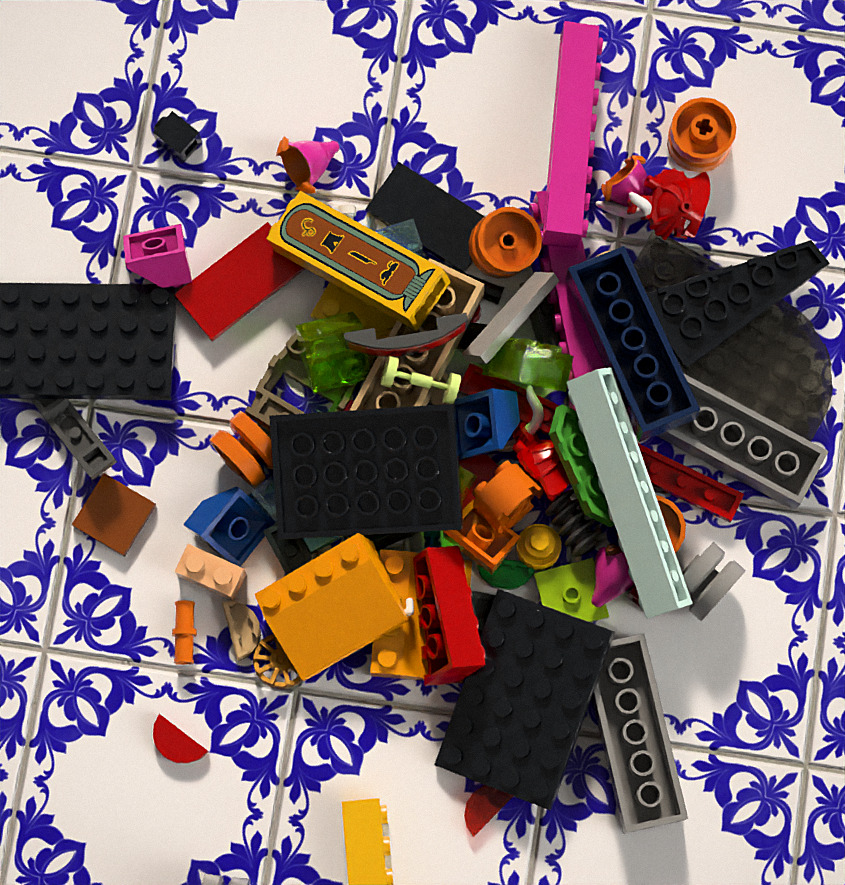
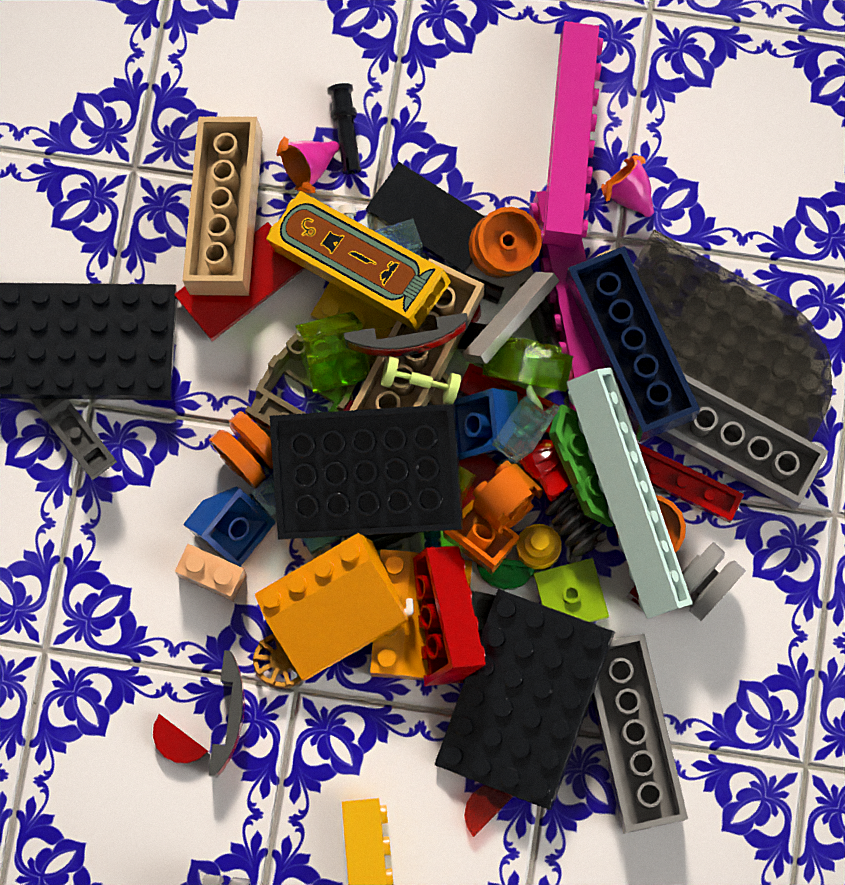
(114, 514): dark orange tile -> none
(159, 256): dark pink slope -> none
(177, 136): black brick -> none
(184, 632): orange pin -> none
(222, 753): none -> dark grey slope
(223, 206): none -> tan brick
(243, 628): tan tile -> none
(290, 552): pearl dark grey plate -> none
(344, 116): none -> black pin
(524, 429): none -> clear light blue panel
(610, 575): dark pink hat -> none
(669, 204): red helmet -> none
(701, 134): orange wheel -> none
(720, 303): black wing -> none

